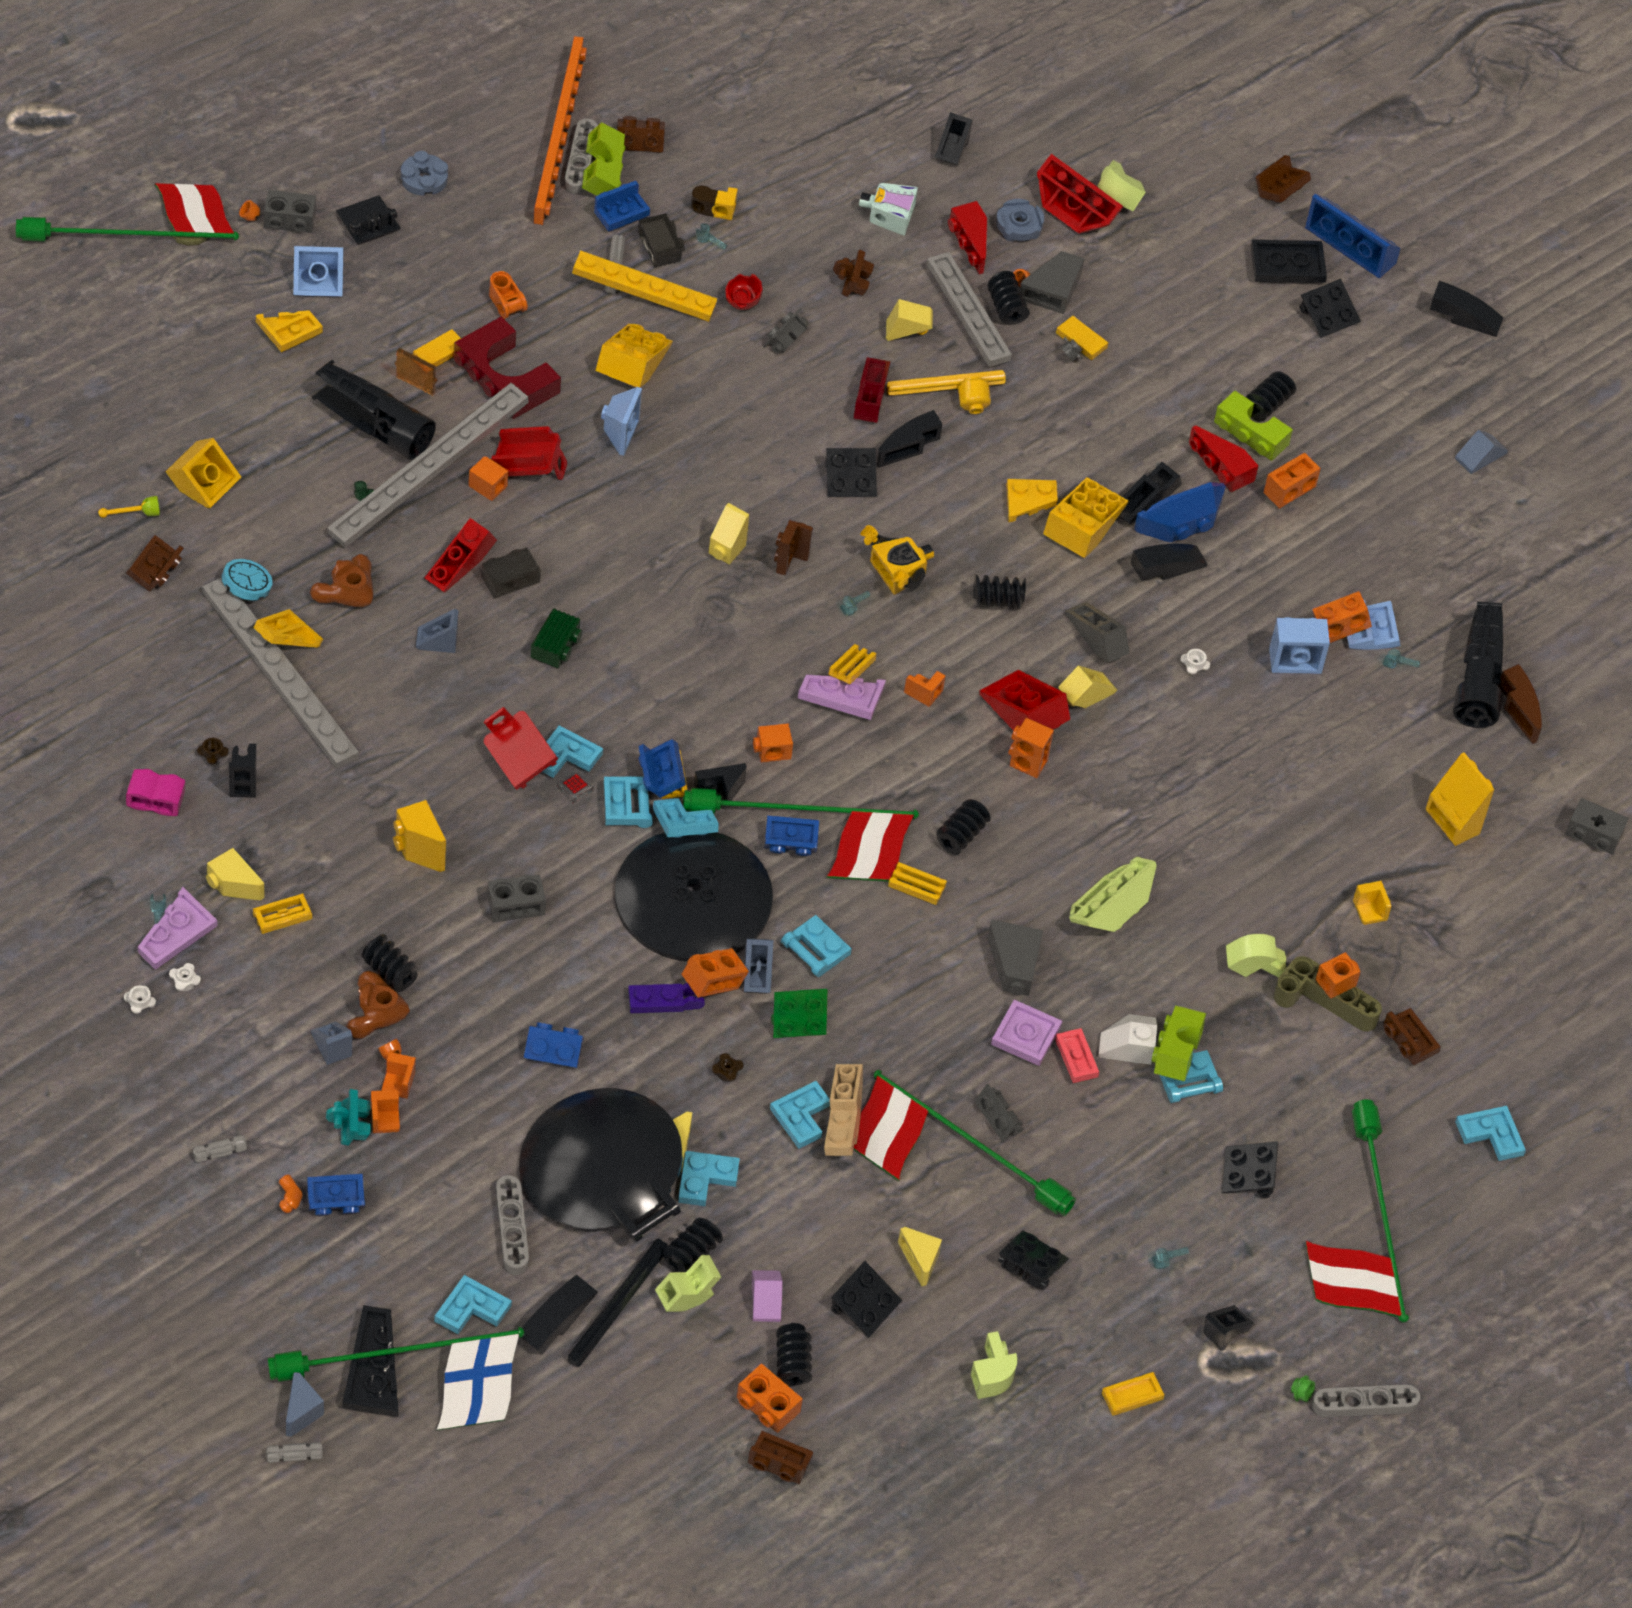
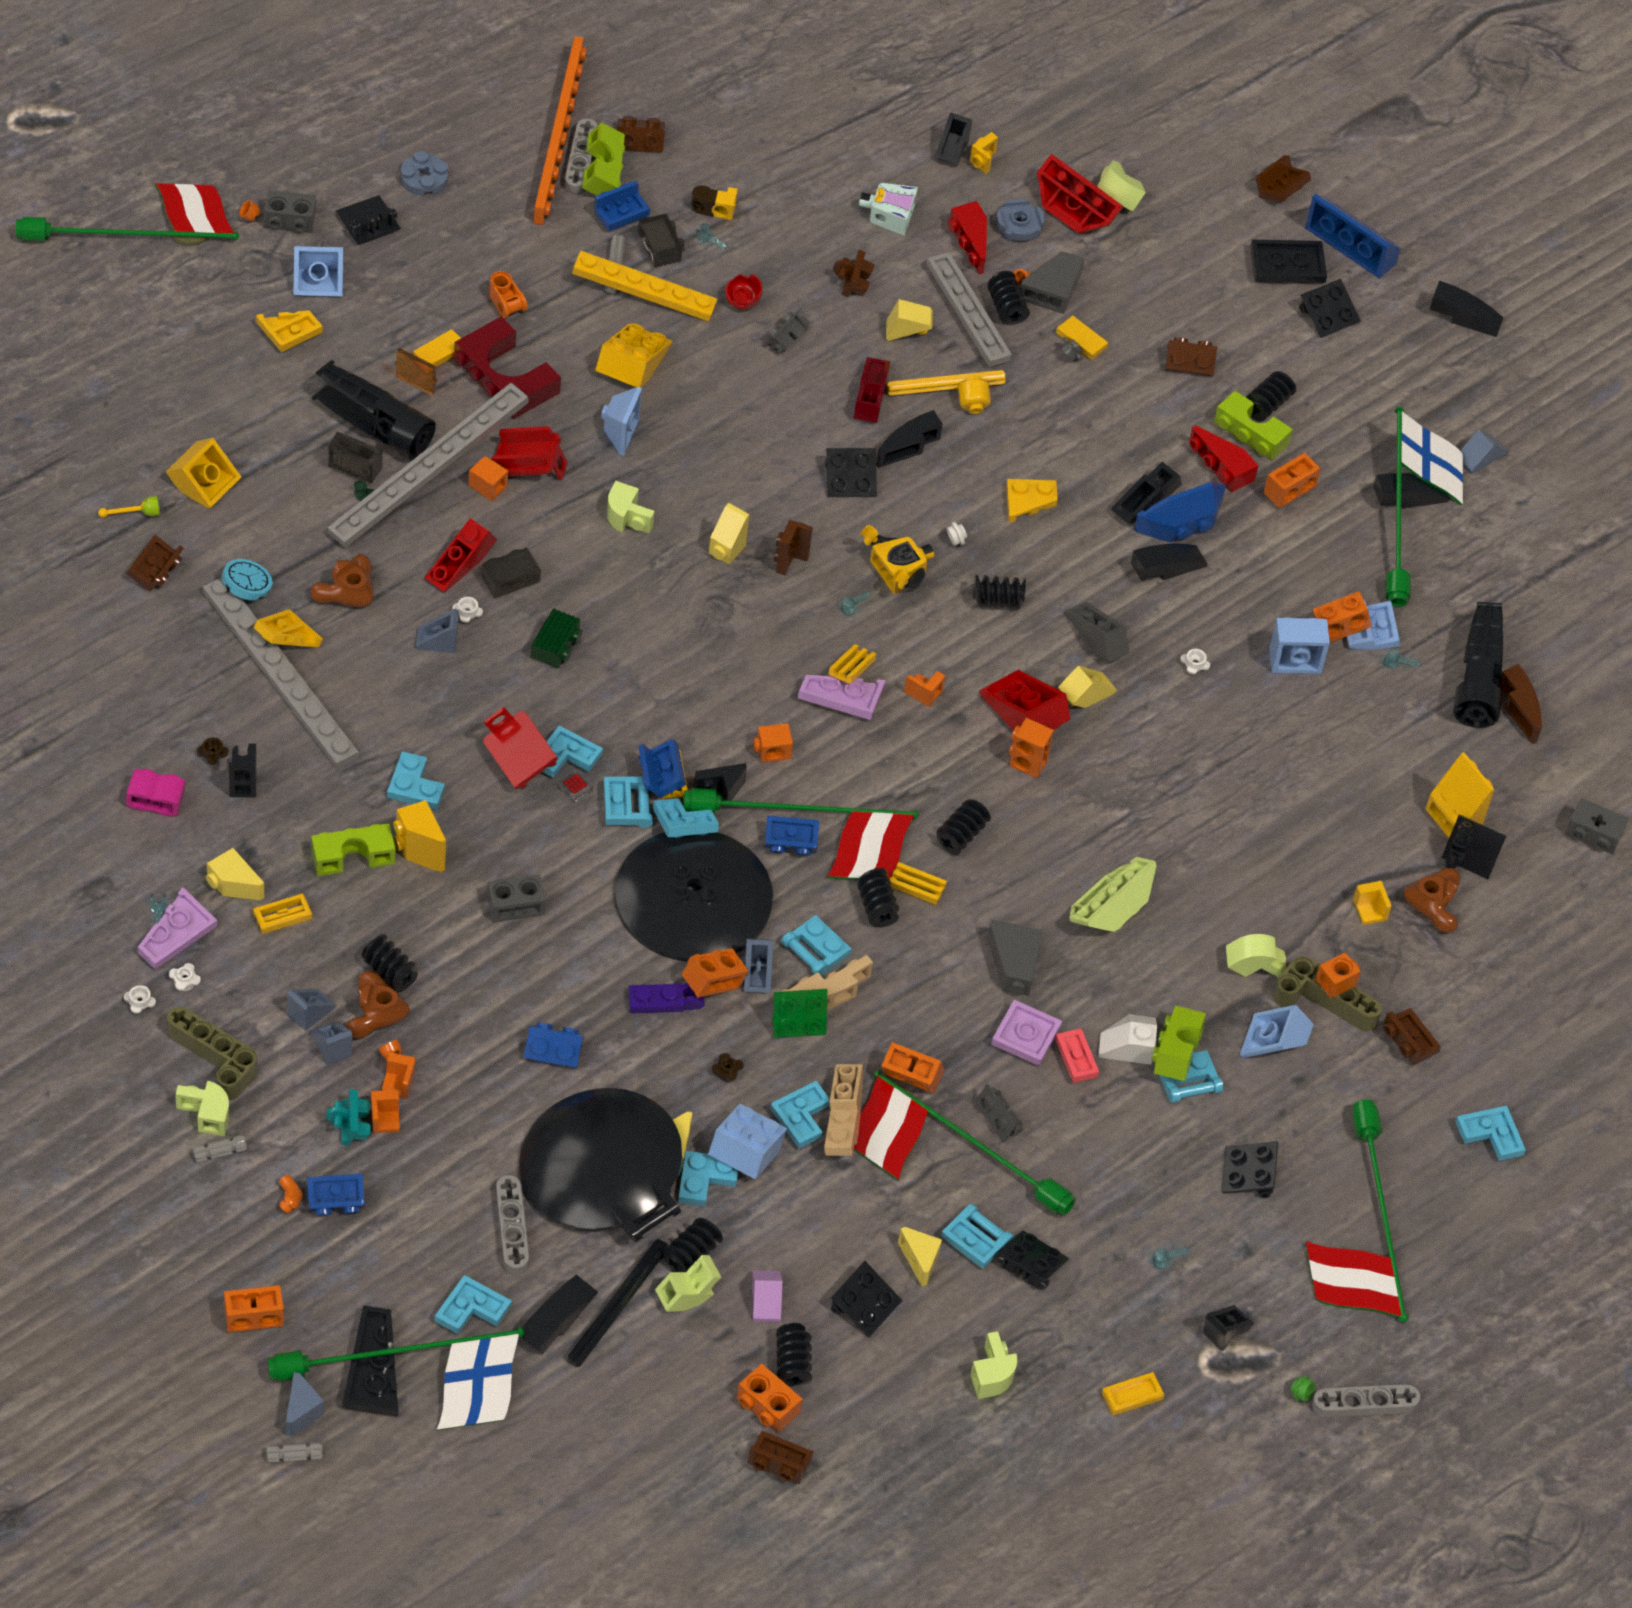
(186, 1026): none -> olive beam
(210, 1104): none -> yellowish green brick
(253, 1308): none -> orange brick
(308, 1006): none -> sand blue slope
(354, 457): none -> clear smoke brick
(372, 842): none -> lime arch
(409, 785): none -> medium azure plate
(468, 603): none -> white plate
(624, 511): none -> yellowish green brick
(747, 1141): none -> light blue brick
(842, 984): none -> tan slope
(878, 897): none -> black piece
(913, 1067): none -> orange brick
(956, 534): none -> white plate
(971, 1240): none -> medium azure plate
(982, 152): none -> yellow bracket
(1084, 517): yellow slope -> none
(1191, 357): none -> reddish brown bracket
(1276, 1031): none -> light blue slope
(1413, 491): none -> black slope
(1432, 895): none -> dark orange head
(1435, 463): none -> flag
(1473, 847): none -> black hinge

